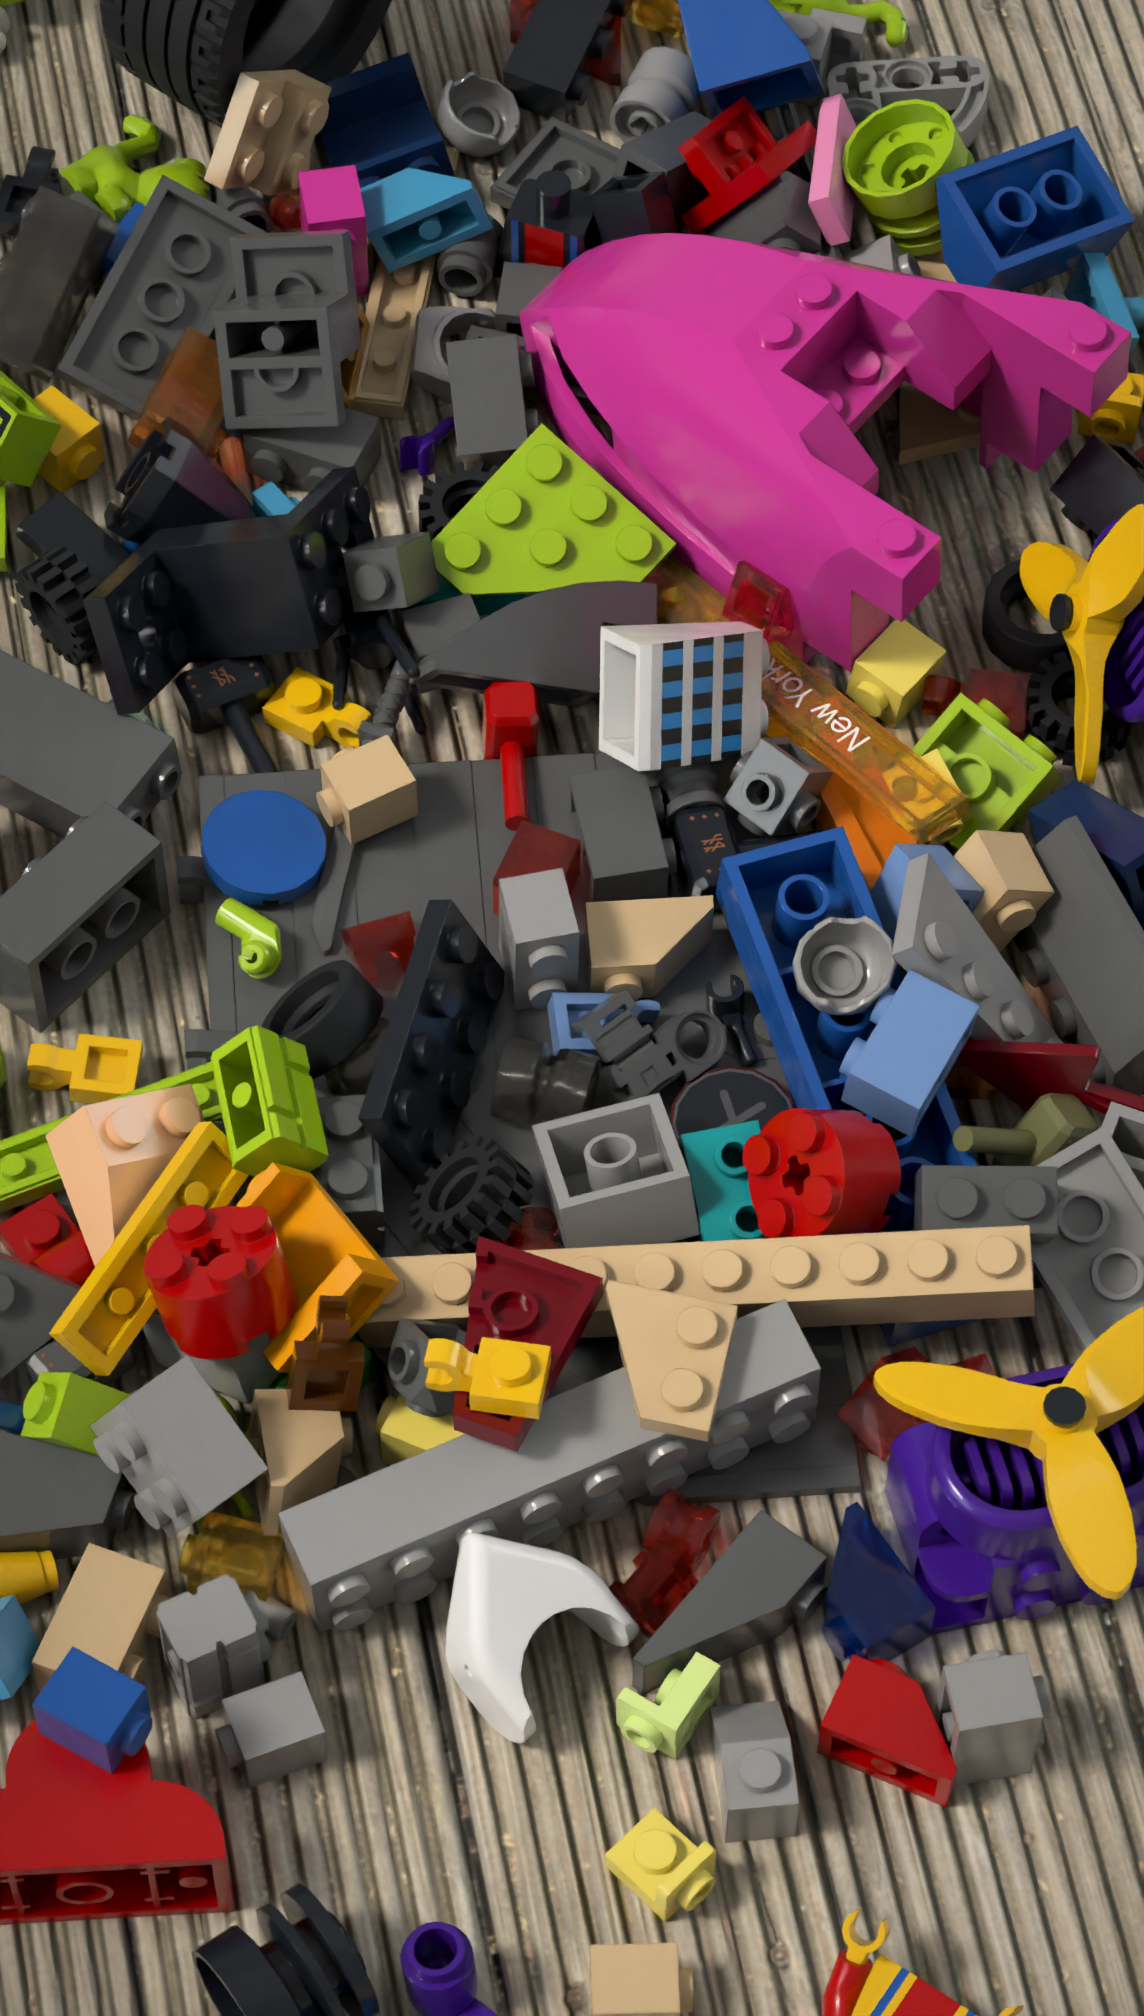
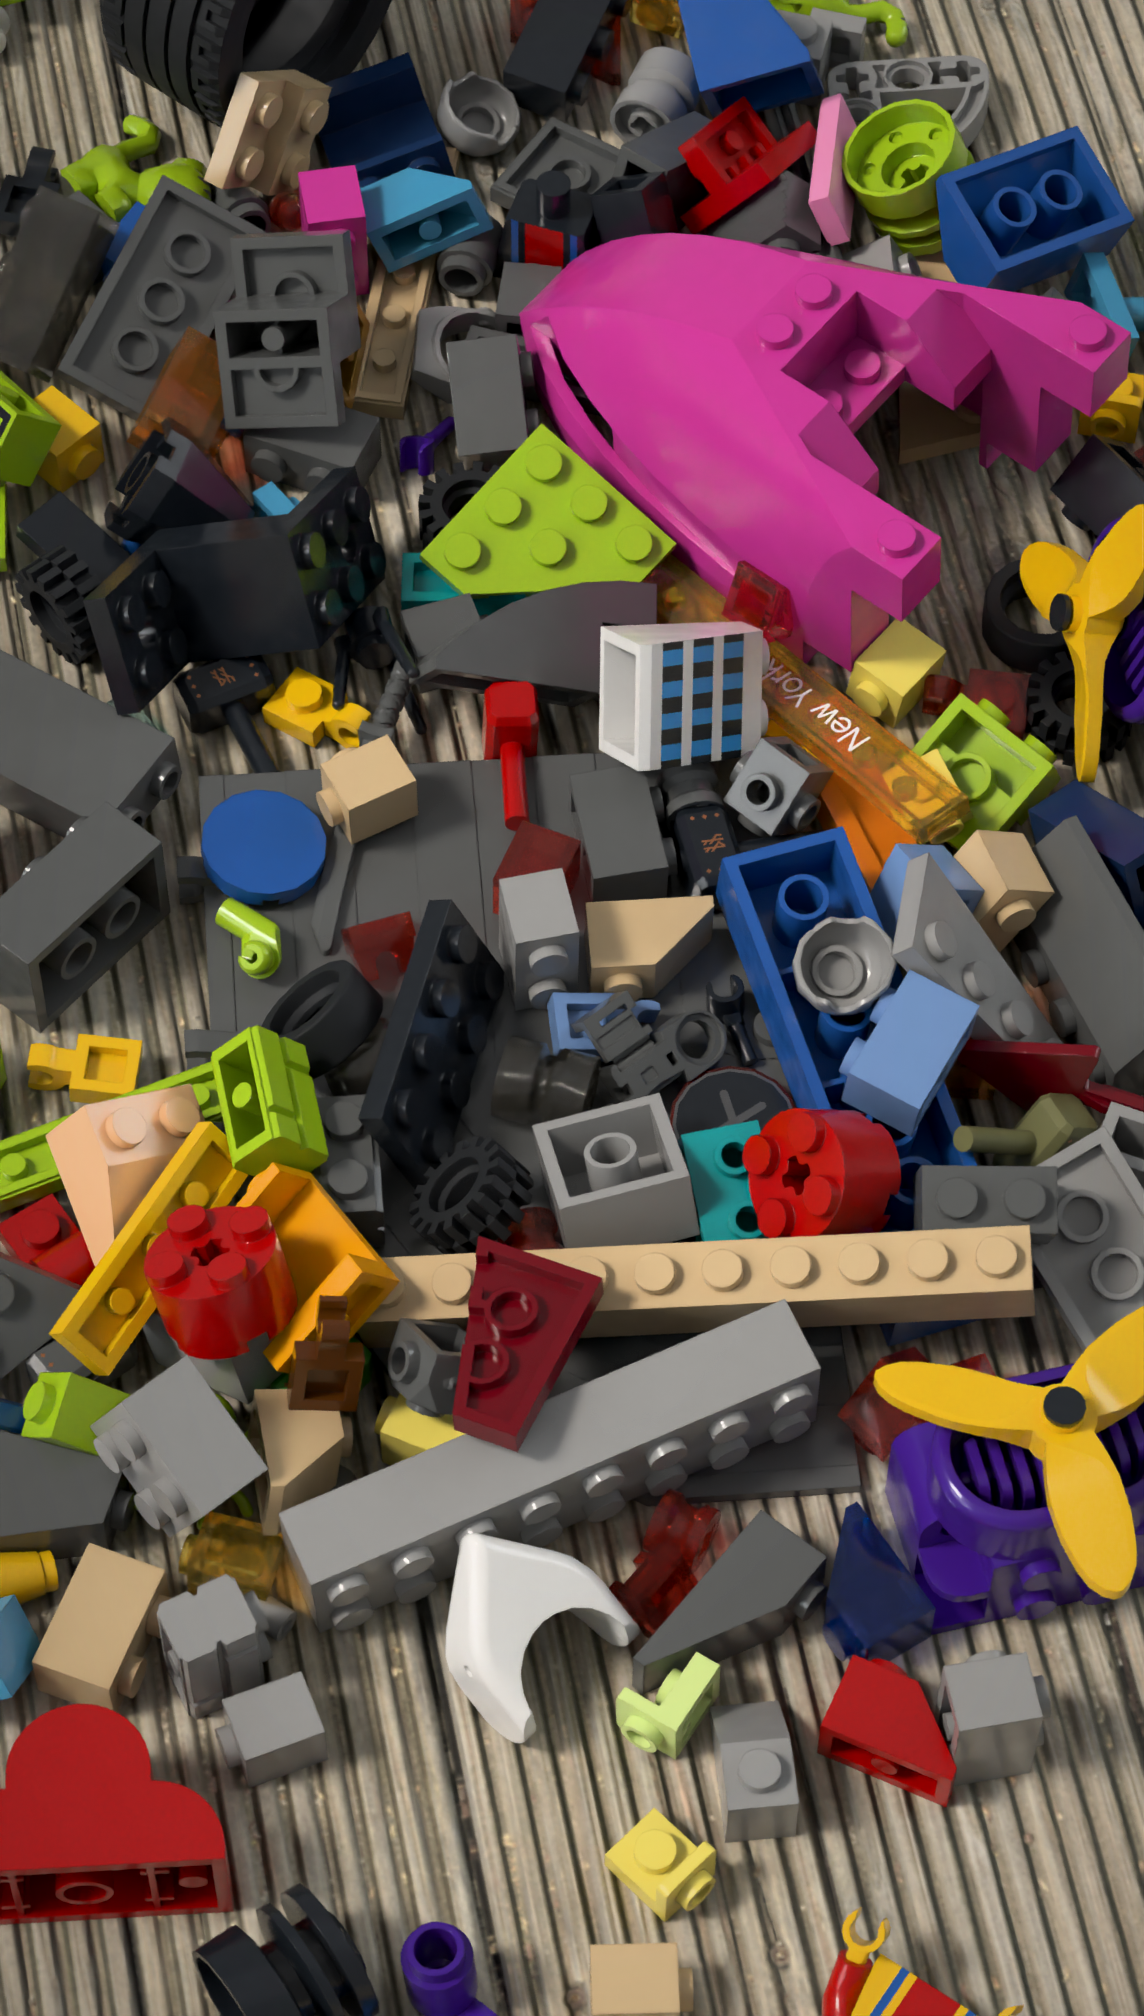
(93, 1710): blue brick -> none
(391, 572): dark grey brick -> none
(501, 1378): yellow plate -> none
(672, 1355): tan wing -> none

